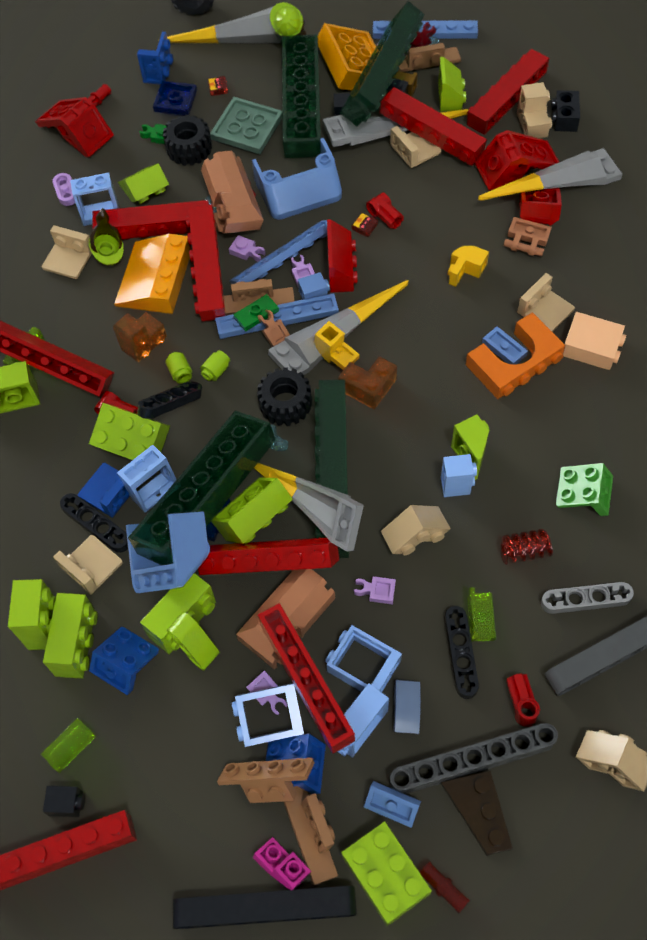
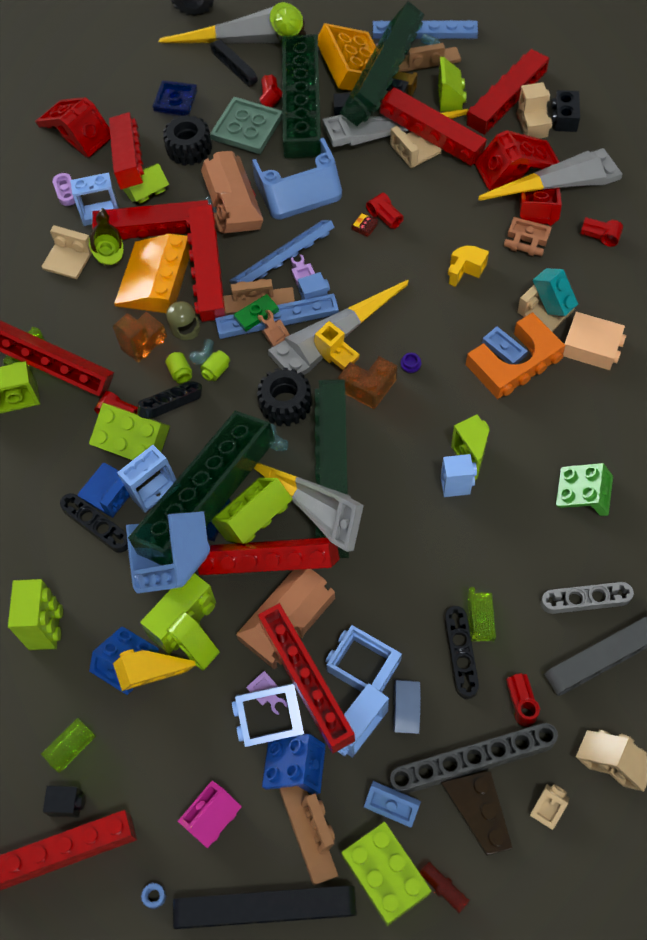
(70, 636): lime brick -> none
(89, 564): tan bracket -> none
(99, 95): red axle -> none
(126, 150): none -> red brick
(147, 667): none -> yellow slope
(153, 905): none -> medium blue axle
(154, 134): green plate -> none
(156, 64): blue bracket -> none
(180, 315): none -> olive helmet
(200, 357): none -> clear light blue arm
(209, 814): none -> dark pink brick
(217, 85): clear red tile -> none
(234, 62): none -> black beam
(244, 248): lavender plate -> none
(267, 779): medium nougat bracket -> none
(271, 92): none -> red piece
(280, 865): dark pink slope -> none
(341, 258): red slope -> none
(380, 590): lavender plate -> none
(410, 362): none -> dark purple plate
(415, 526): tan brick -> none
(422, 38): dark red plate -> none
(526, 544): clear red piece -> none
(550, 805): none -> tan bracket
(555, 292): none -> teal brick
(607, 232): none -> red piece

